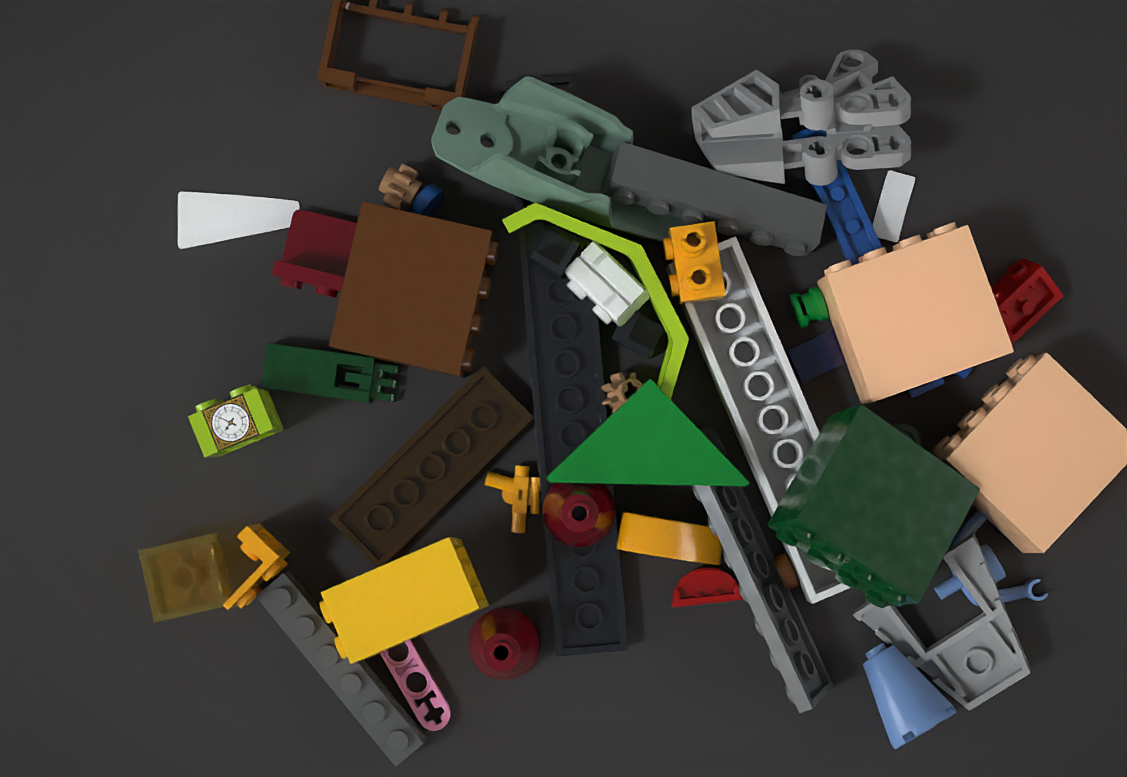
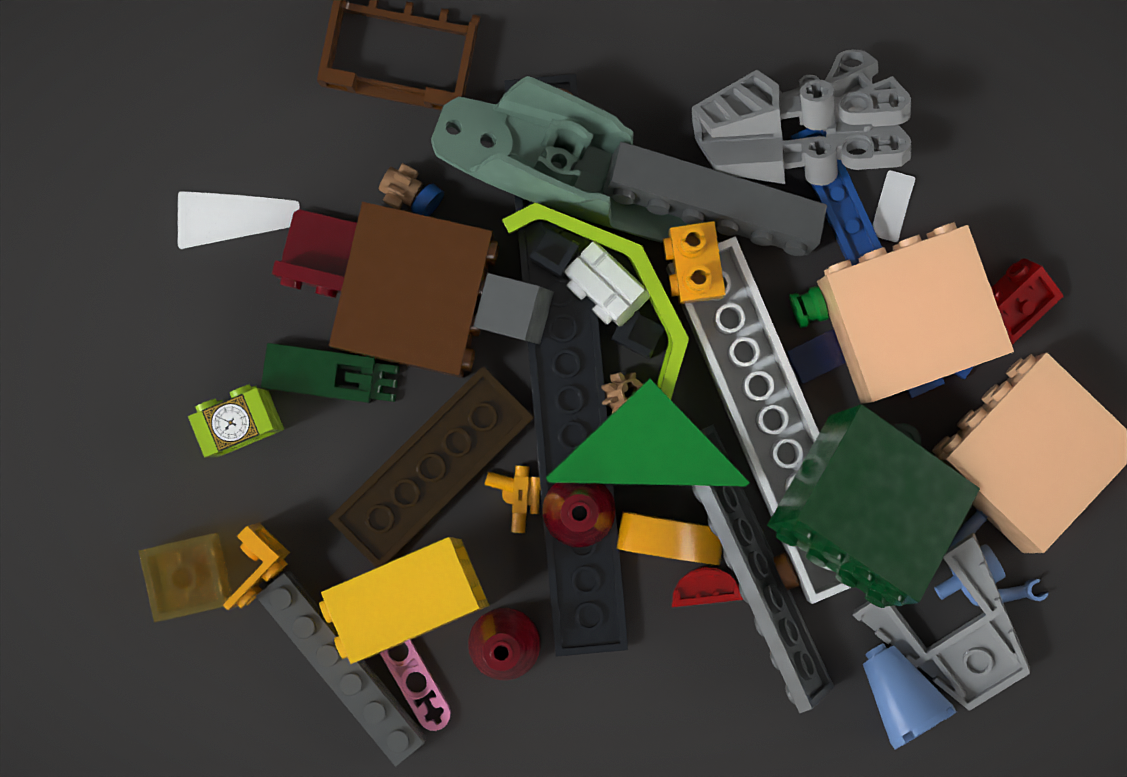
(513, 308): none -> dark grey head

